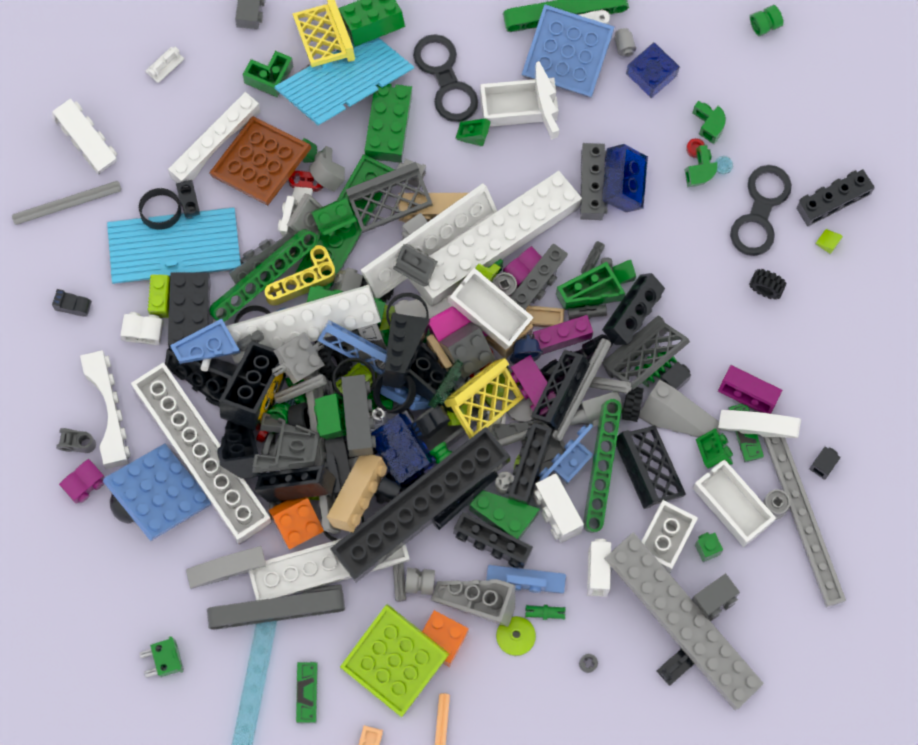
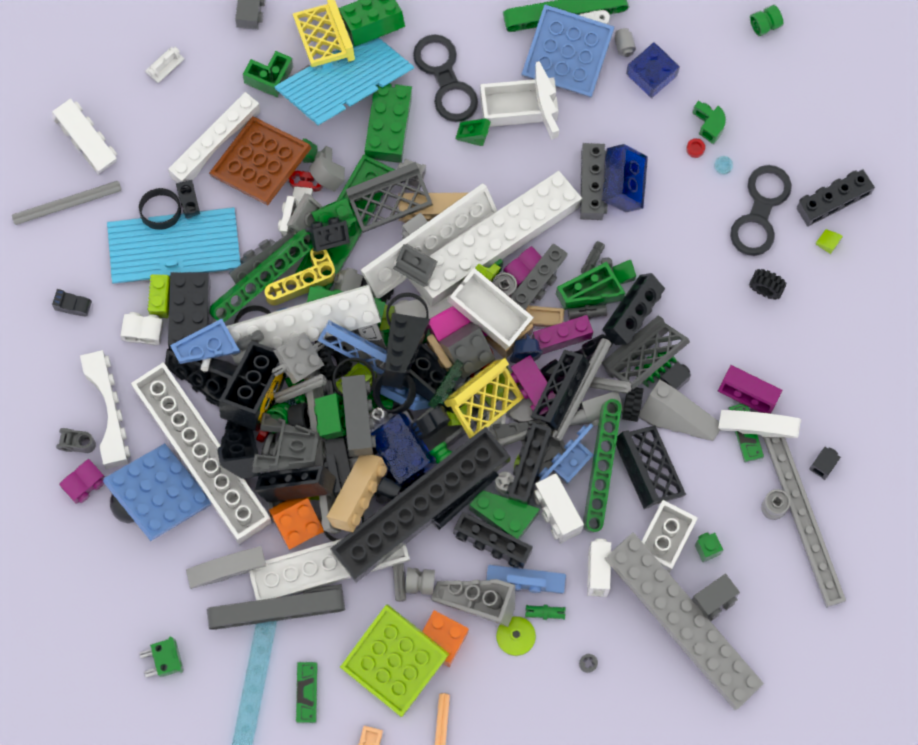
(328, 234): none -> black bracket
(675, 667): black hinge -> none
(704, 171): green brick -> none
(714, 448): green bracket -> none
(734, 503): white piece -> none

